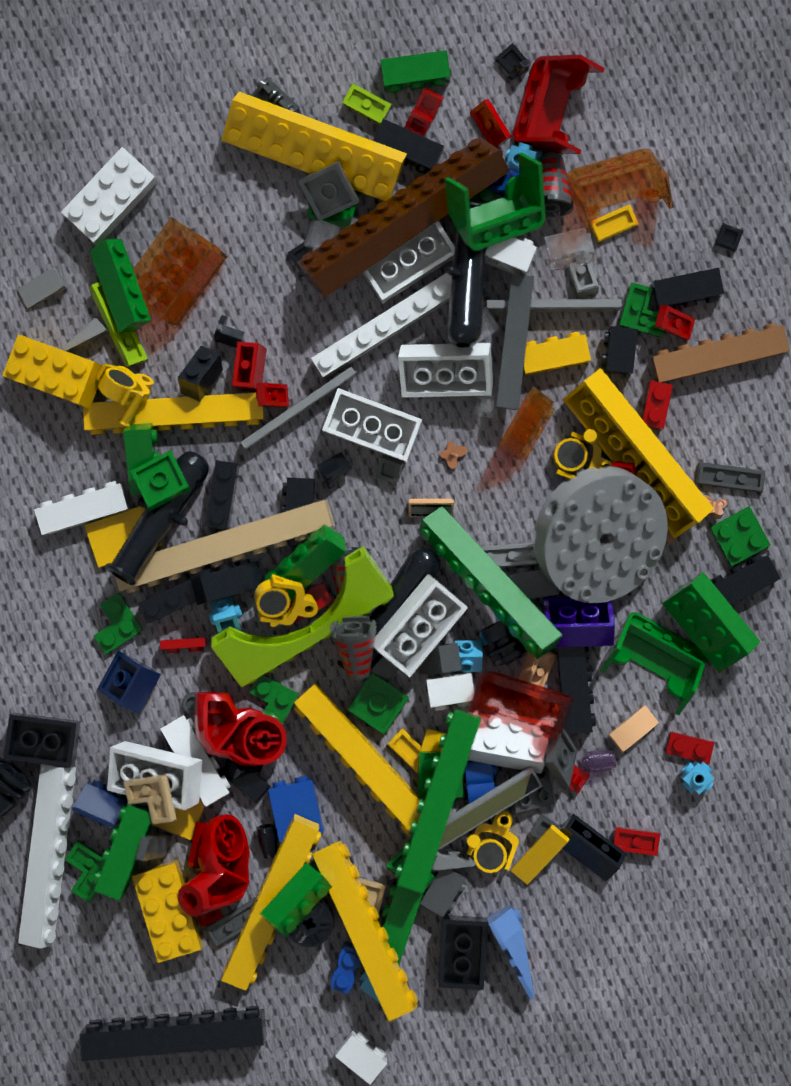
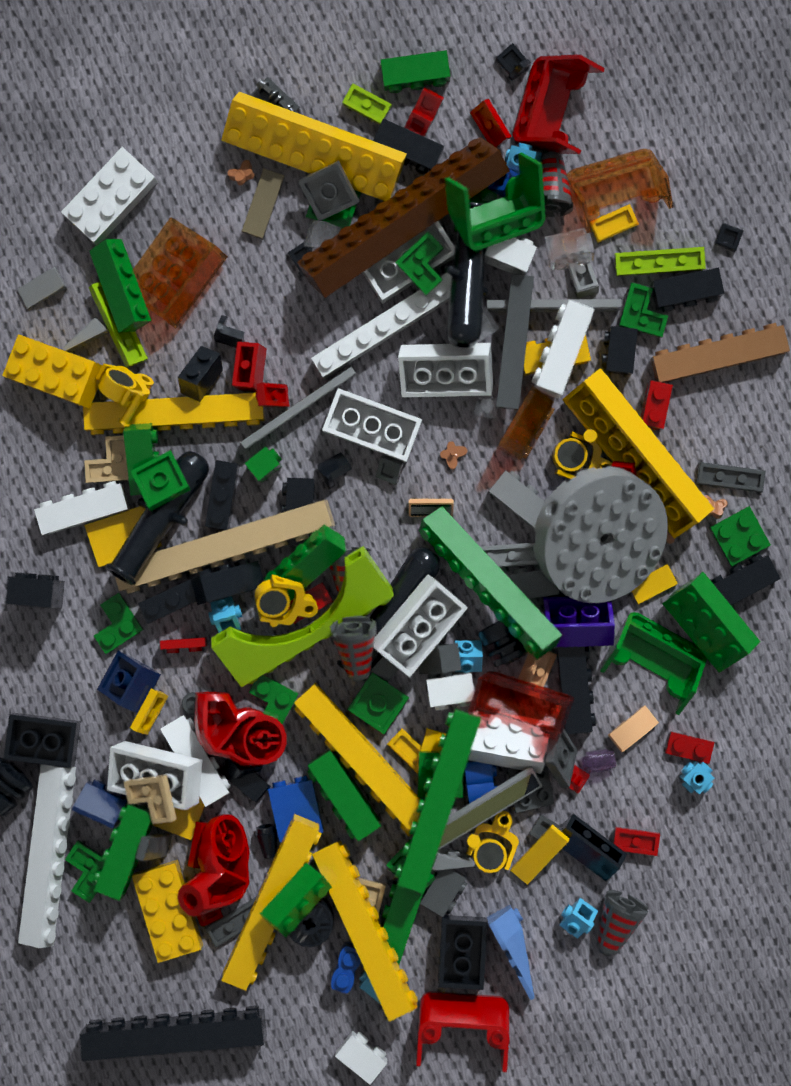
(35, 590): none -> black brick
(109, 469): none -> tan plate
(149, 711): none -> yellow tile
(242, 174): none -> nougat piece
(263, 203): none -> dark tan tile
(264, 464): none -> green brick
(344, 794): none -> green brick
(415, 263): none -> green plate
(463, 1011): none -> red windscreen
(517, 497): none -> light grey brick
(563, 349): none -> white brick
(578, 918): none -> medium azure brick
(618, 921): none -> dark grey cone
(655, 583): none -> yellow tile
(660, 261): none -> lime plate
(675, 322): red plate -> none

